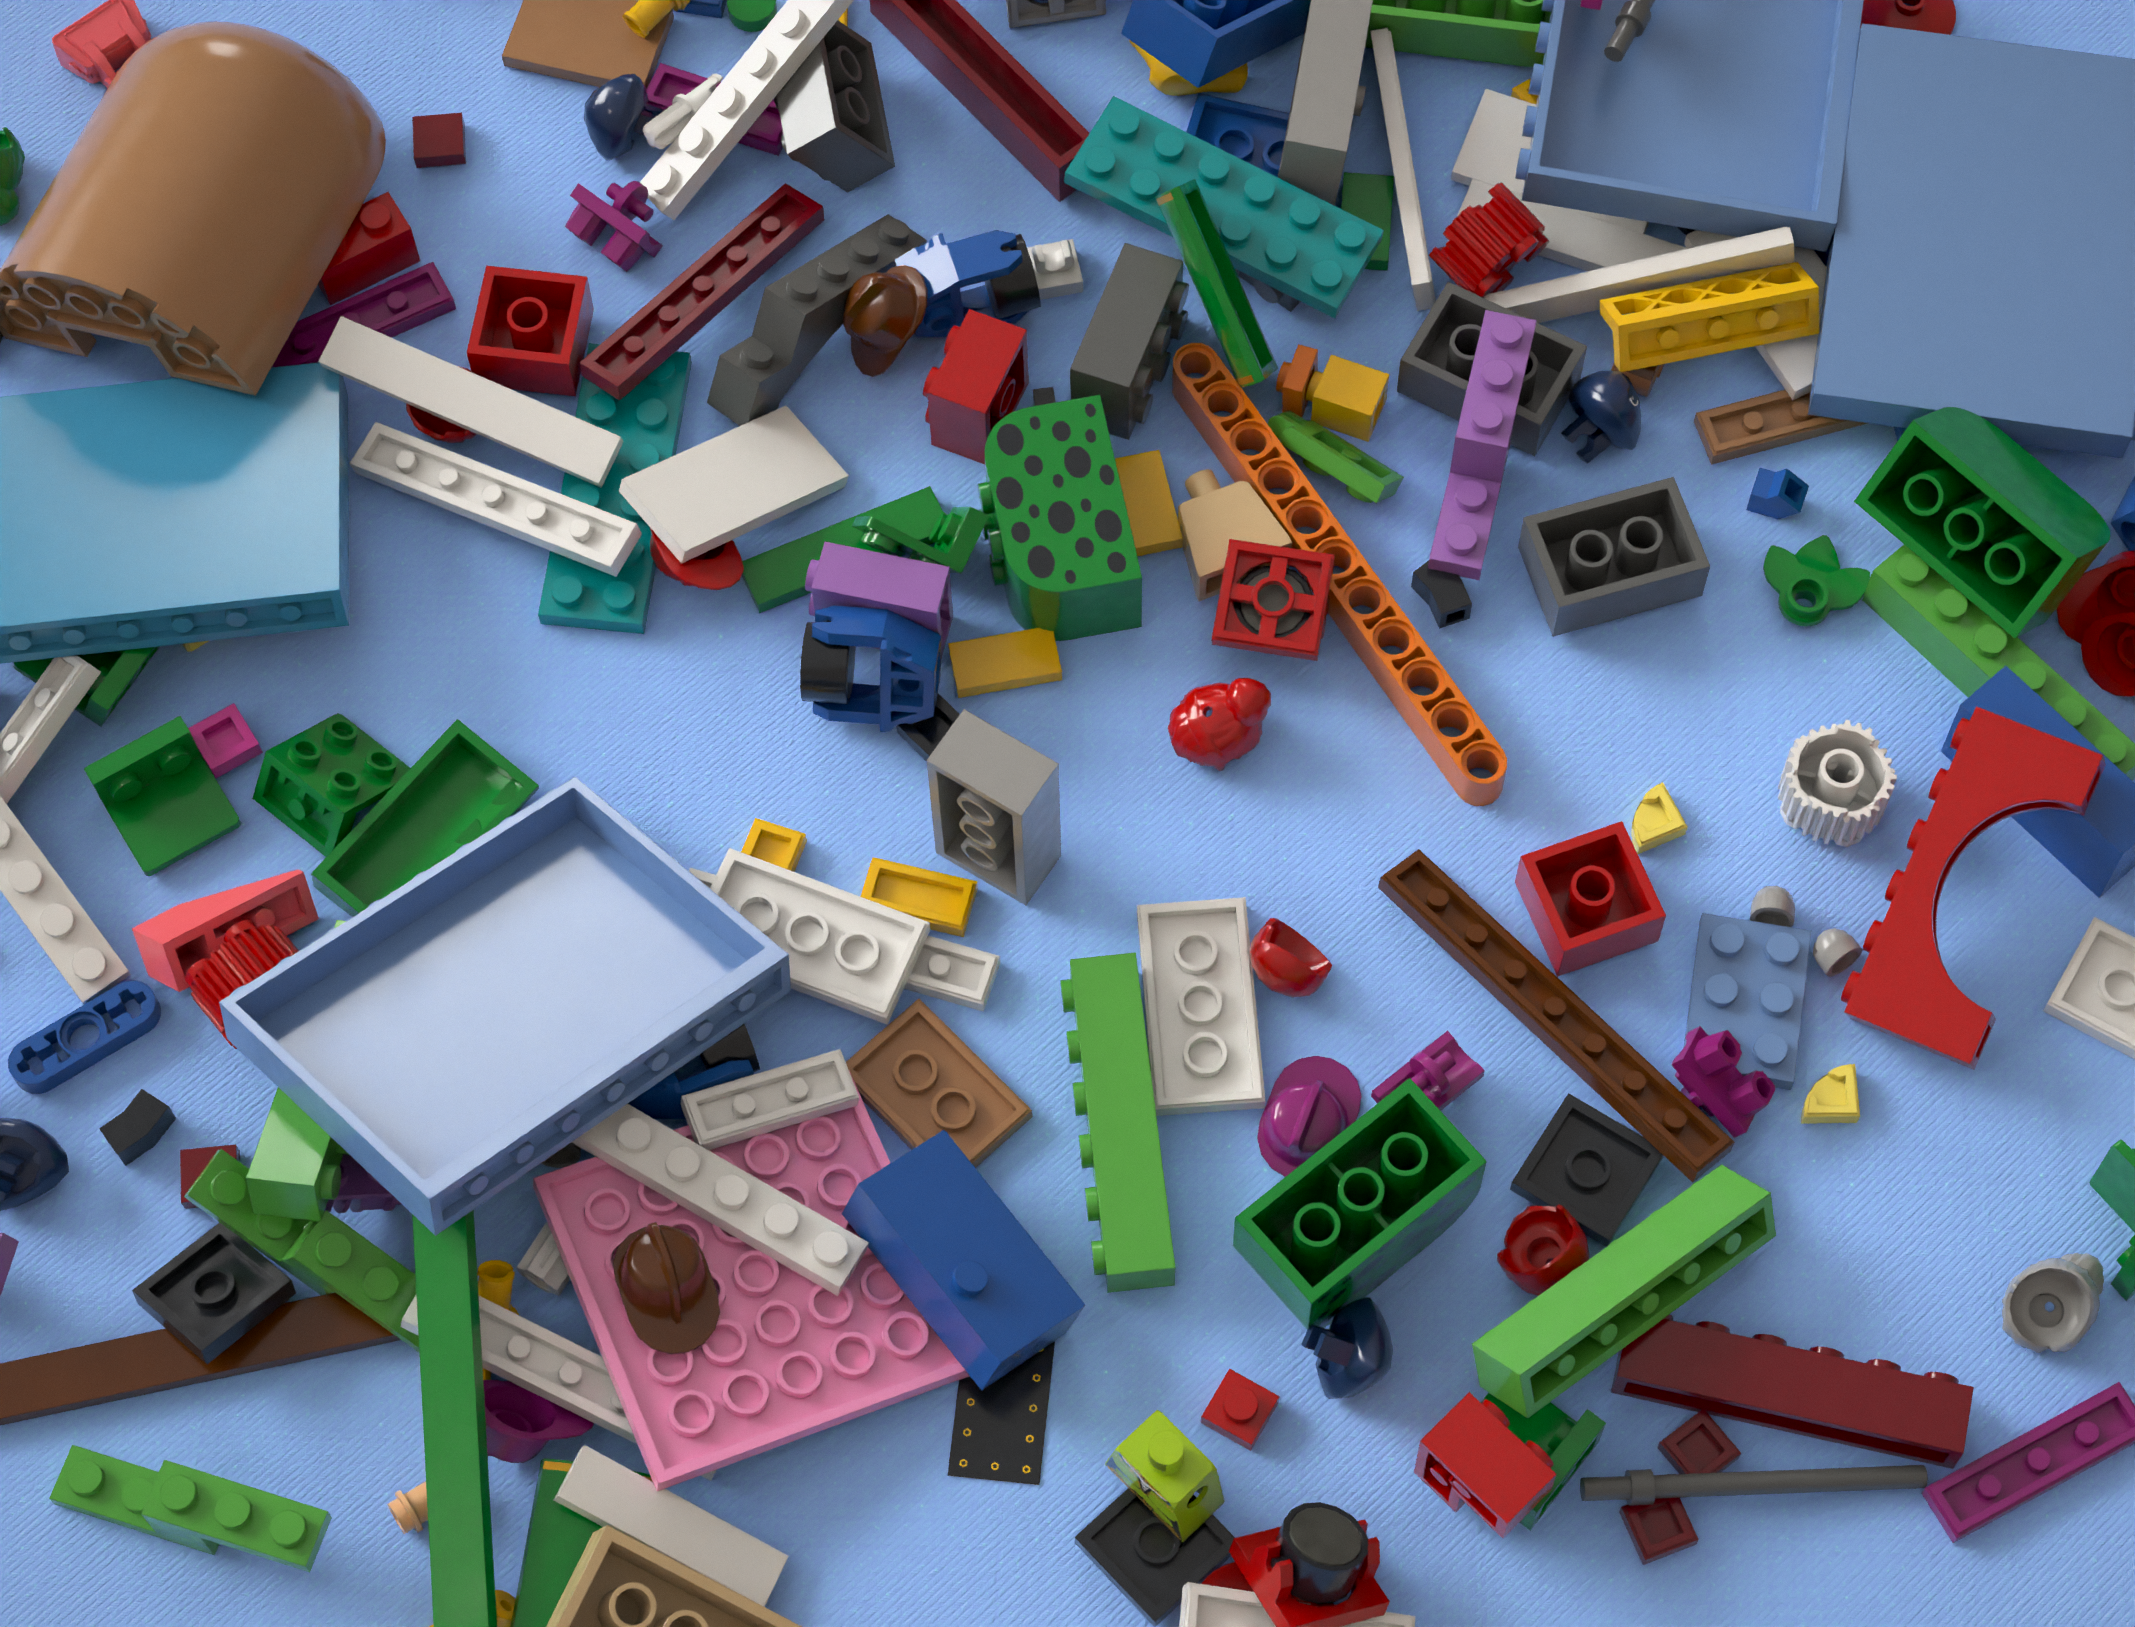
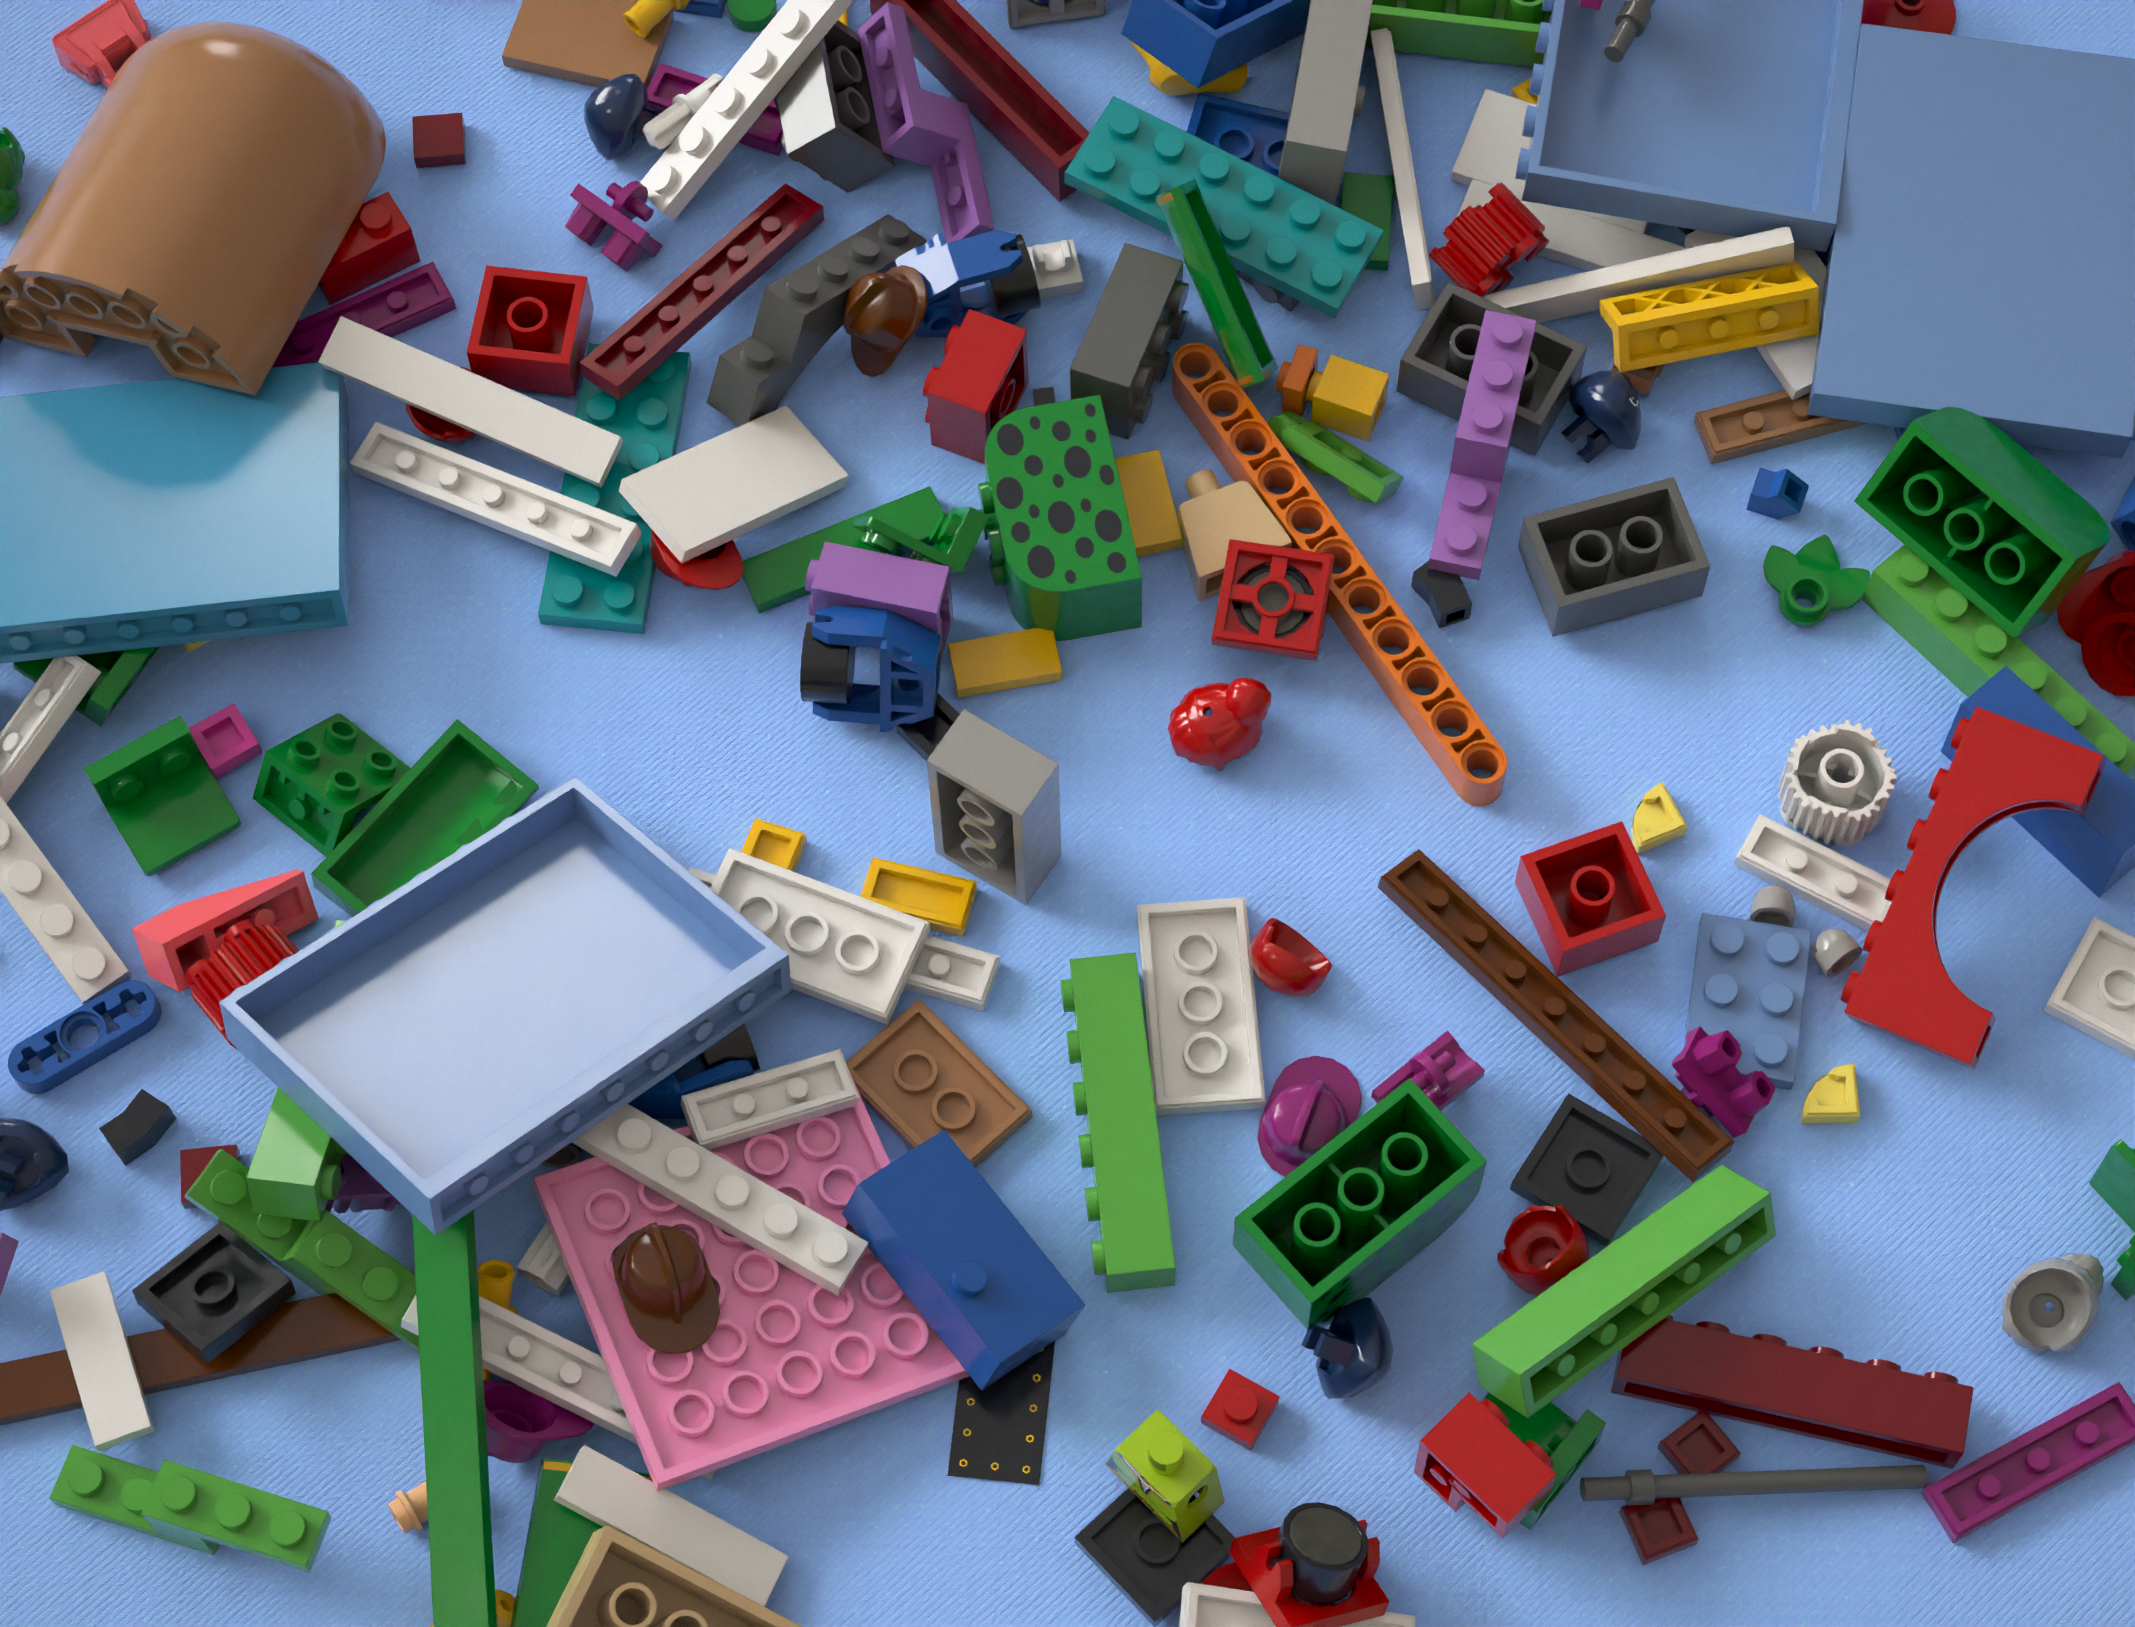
(102, 1361): none -> white tile
(924, 125): none -> medium lavender bracket
(1814, 873): none -> white tile

